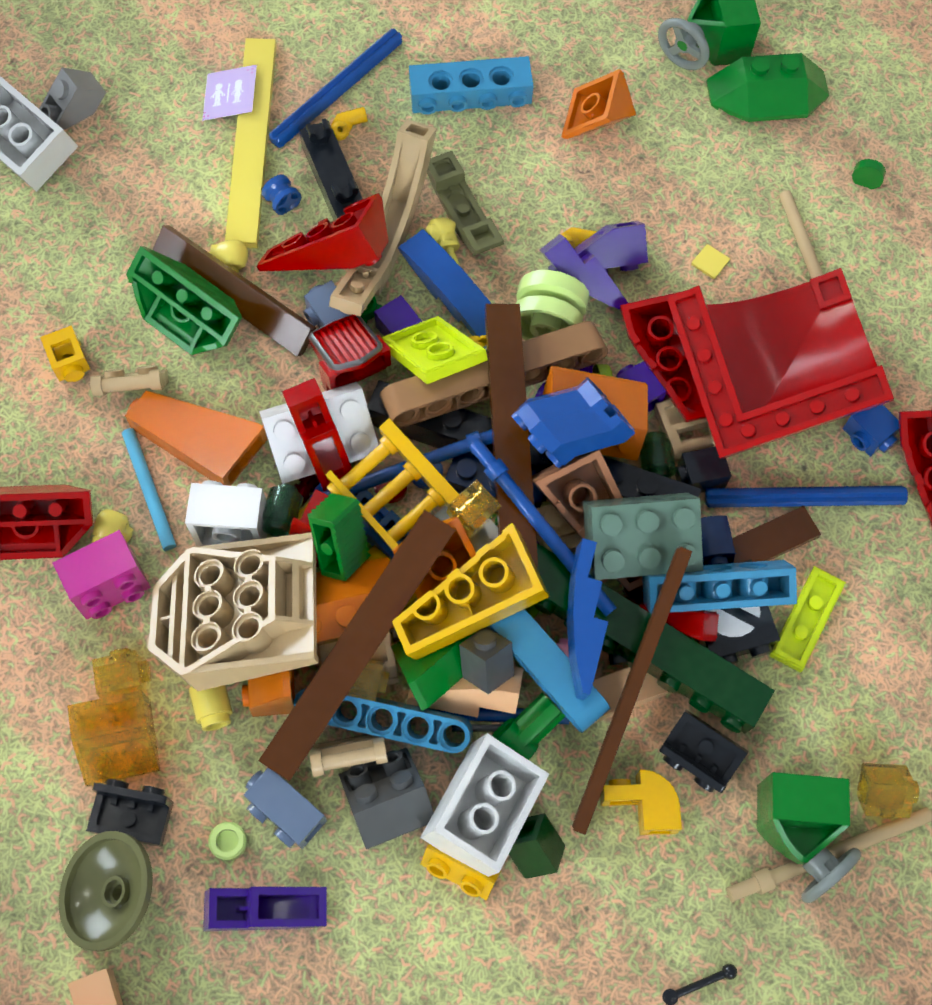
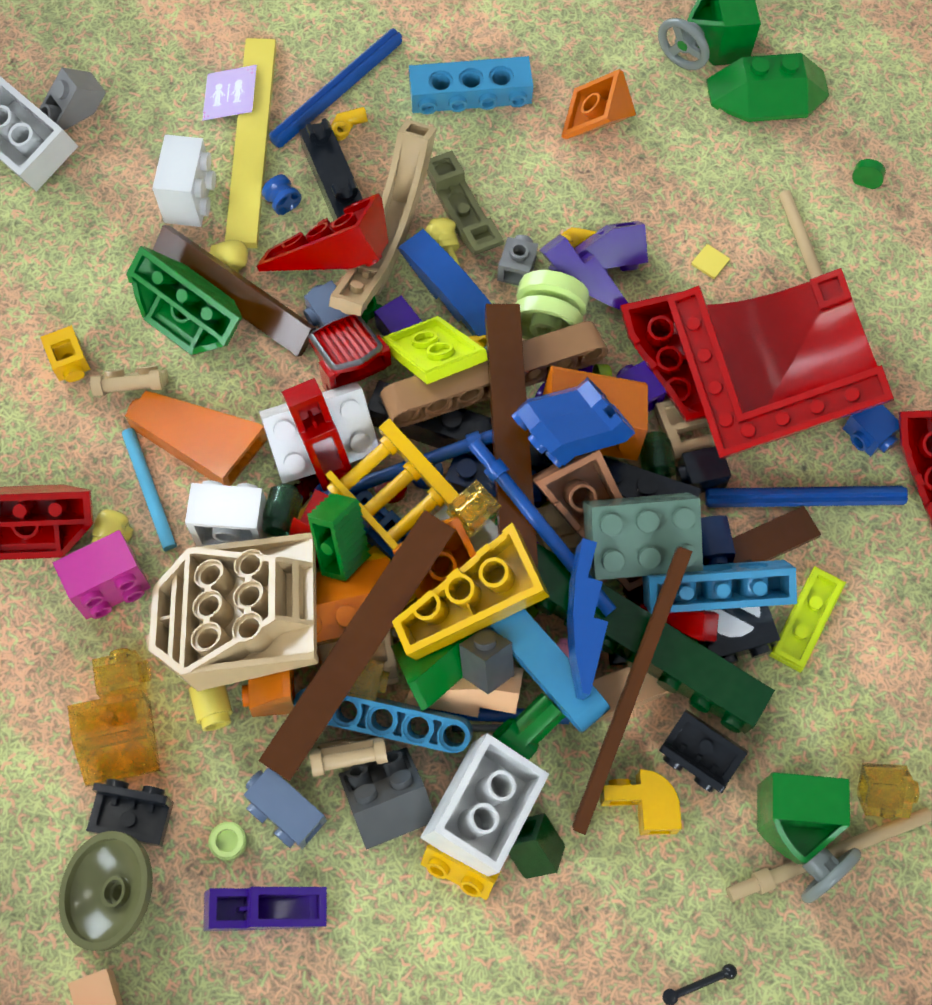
(184, 181): none -> white brick
(517, 259): none -> light grey brick

